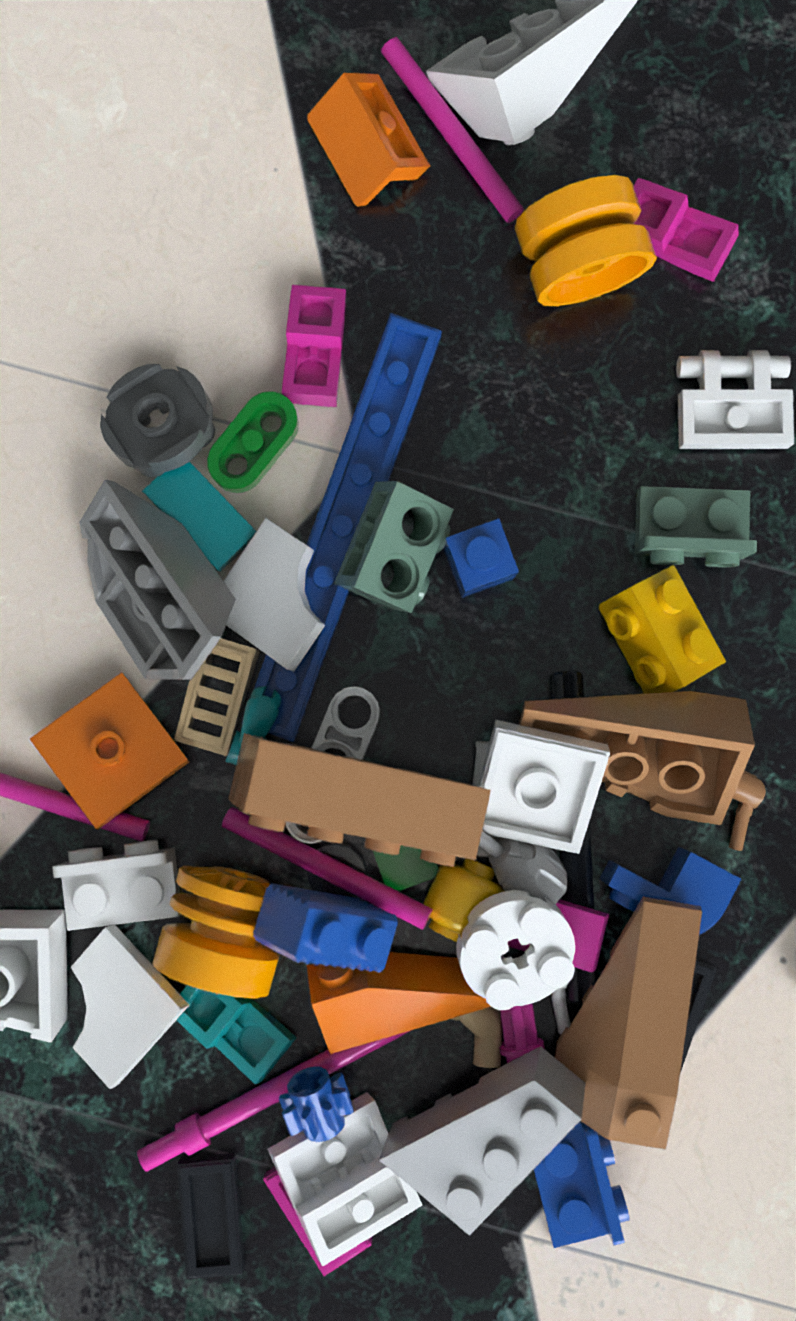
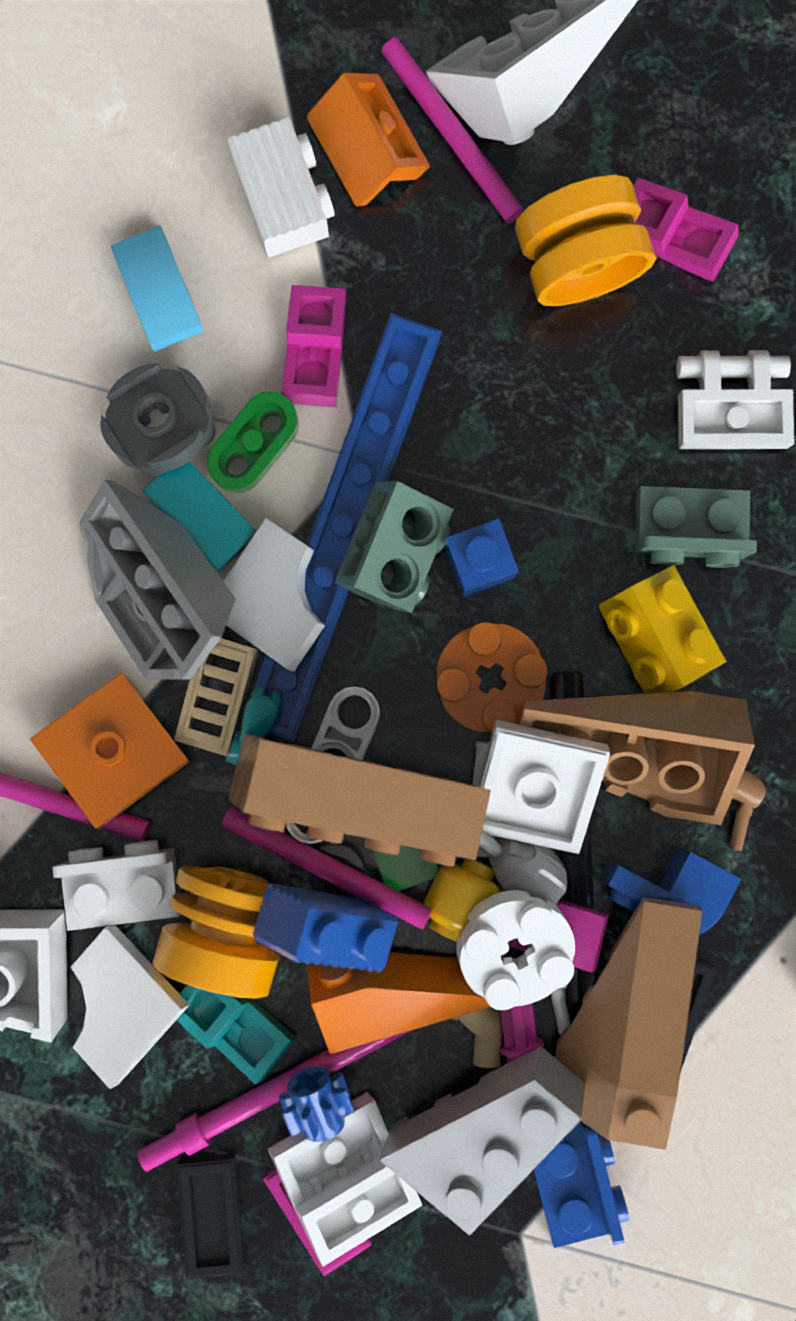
(157, 288): none -> medium azure slope
(279, 186): none -> white brick
(485, 645): none -> orange plate

